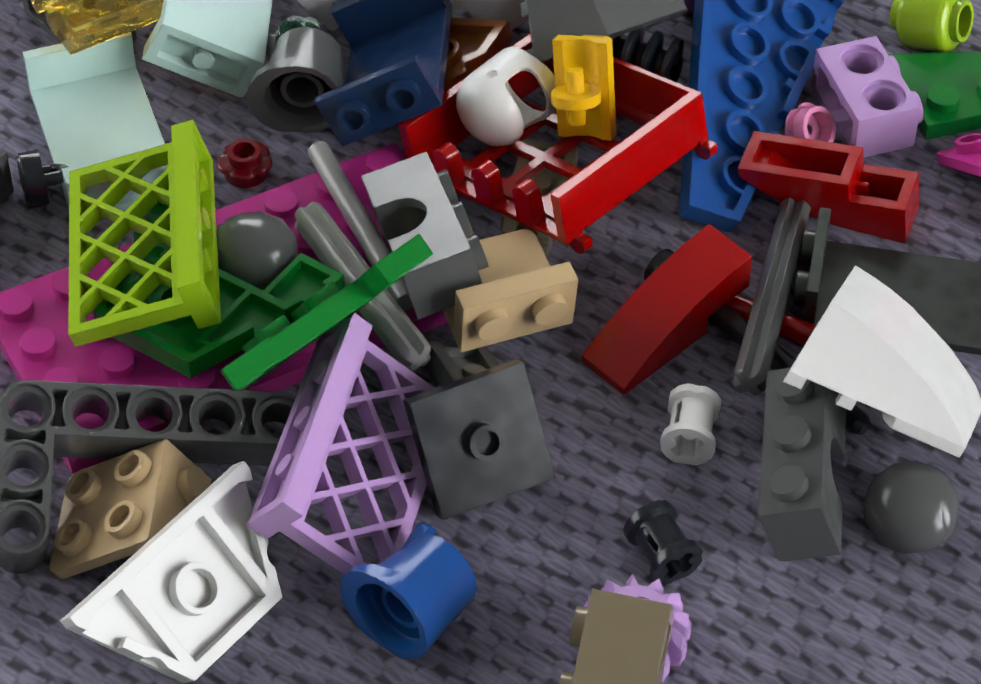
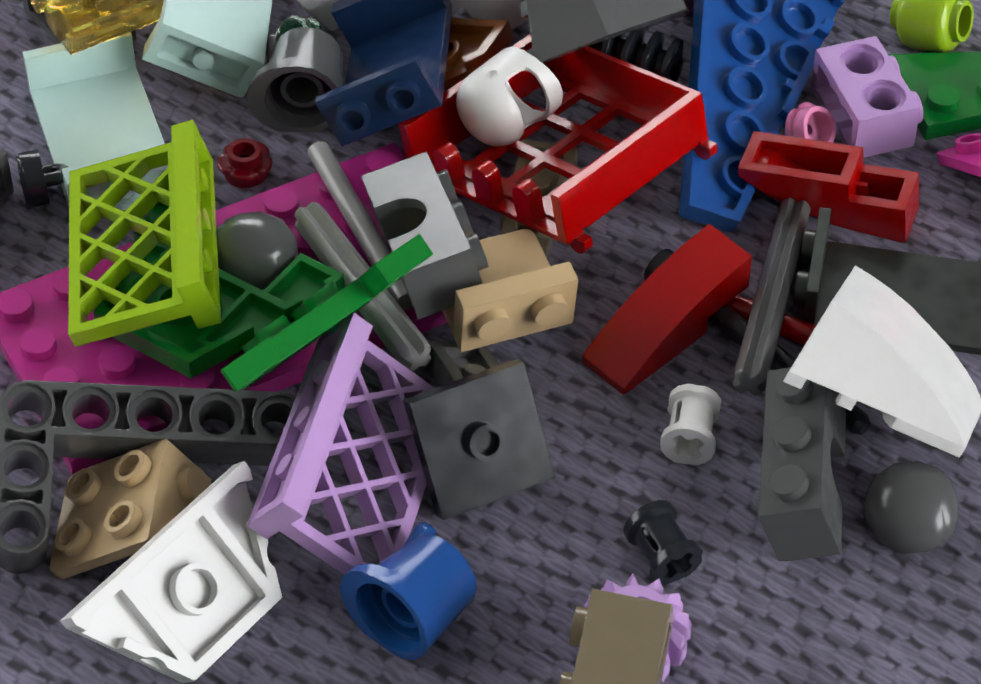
(584, 86): yellow hips -> none

